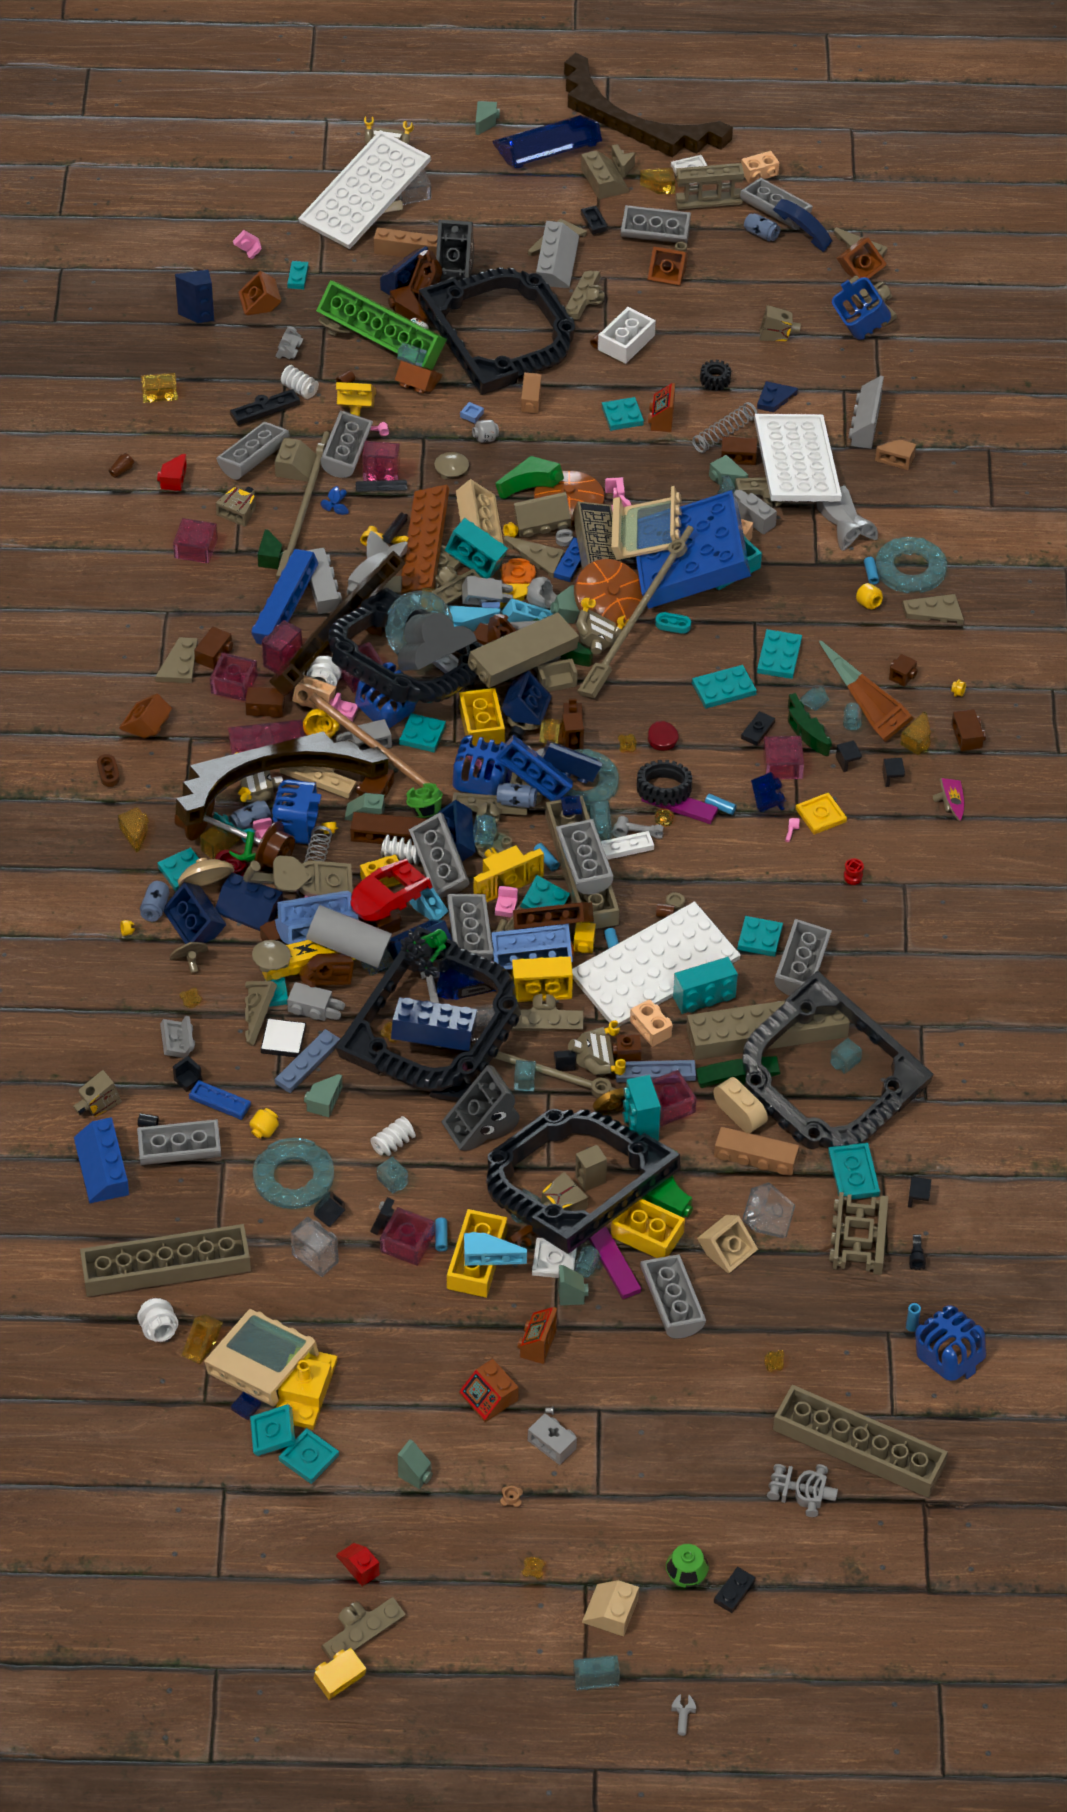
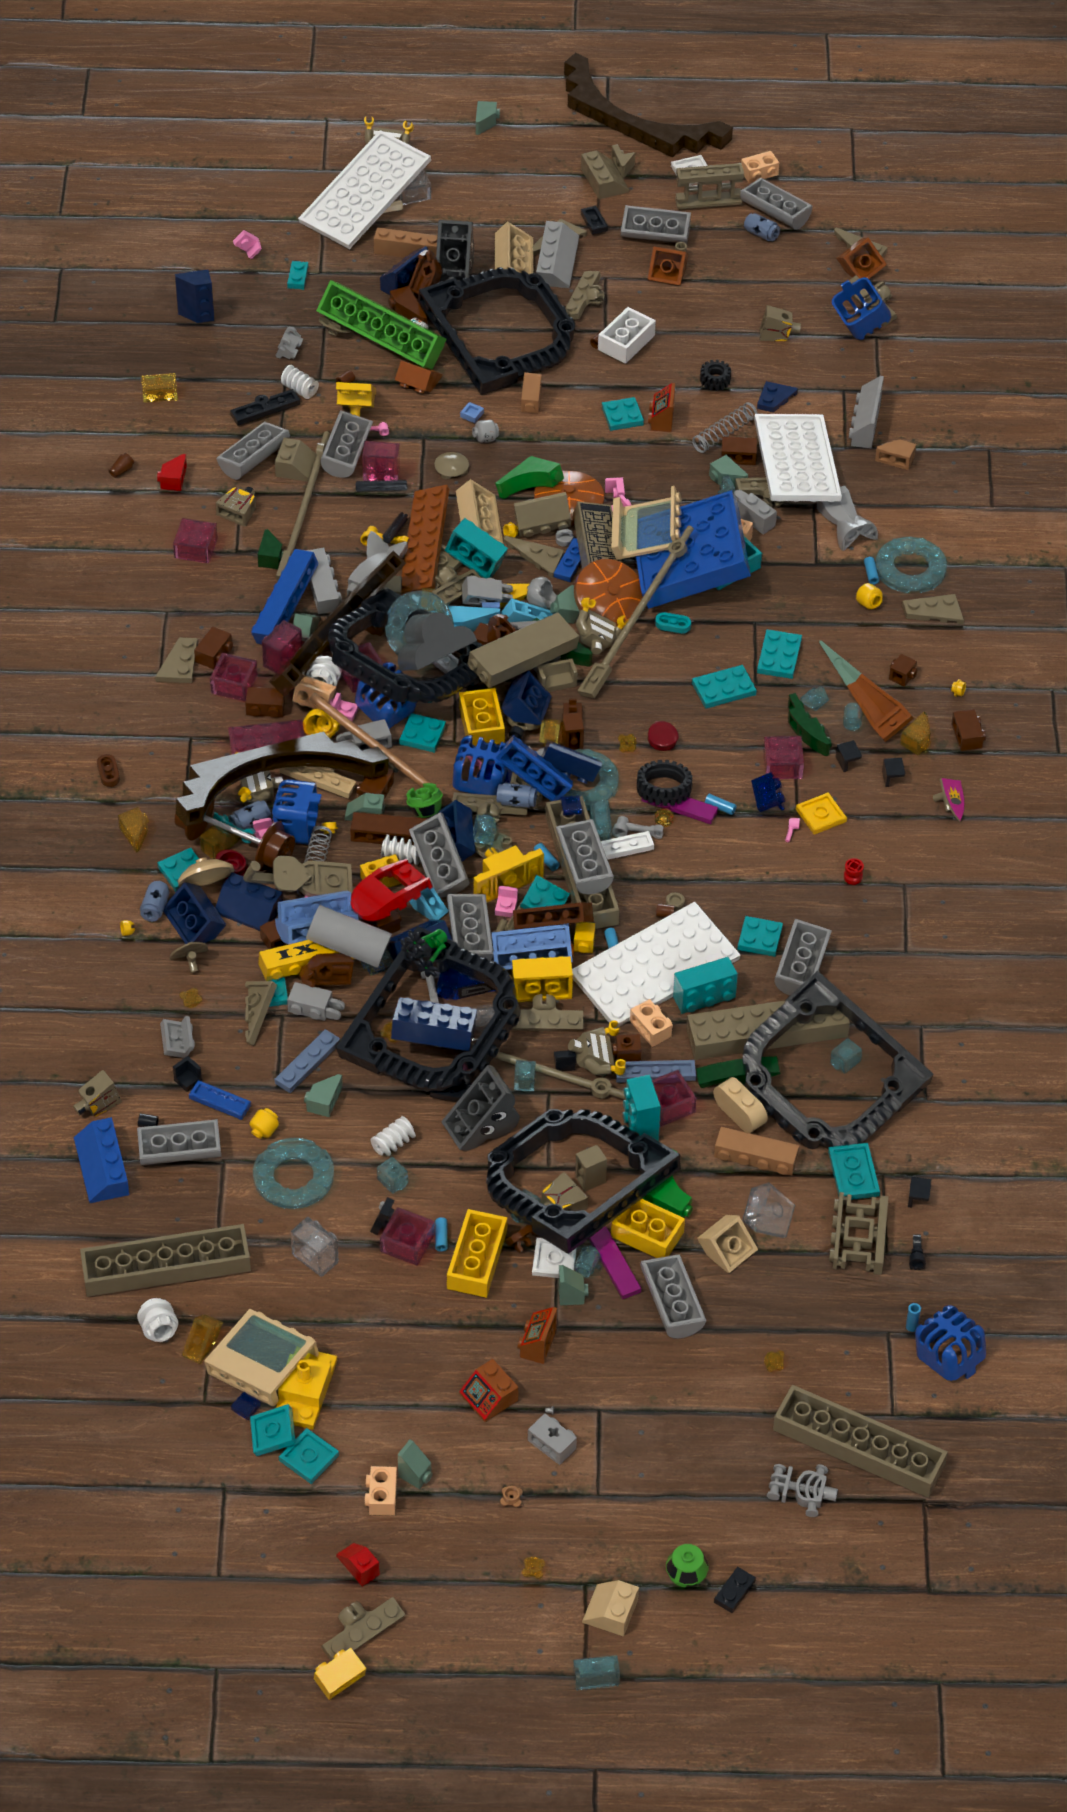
(147, 716): dark orange slope -> none
(247, 855): green plant -> none
(260, 294): dark orange slope -> none
(271, 955): dark tan dish -> none
(283, 1037): white tile -> none
(307, 623): none -> sand green slope
(329, 1208): black panel -> none
(335, 497): blue plant -> none
(384, 1490): none -> light nougat brick
(411, 354): clear light blue brick -> none
(490, 1250): medium azure slope -> none
(512, 249): none -> tan slope
(517, 571): orange tile -> none
(548, 140): clear blue slope -> none
(610, 1101): pearl gold tile -> none
(658, 180): clear yellow slope -> none
(683, 1713): light grey bar -> none
(758, 728): black plate -> none
(806, 221): dark blue slope -> none

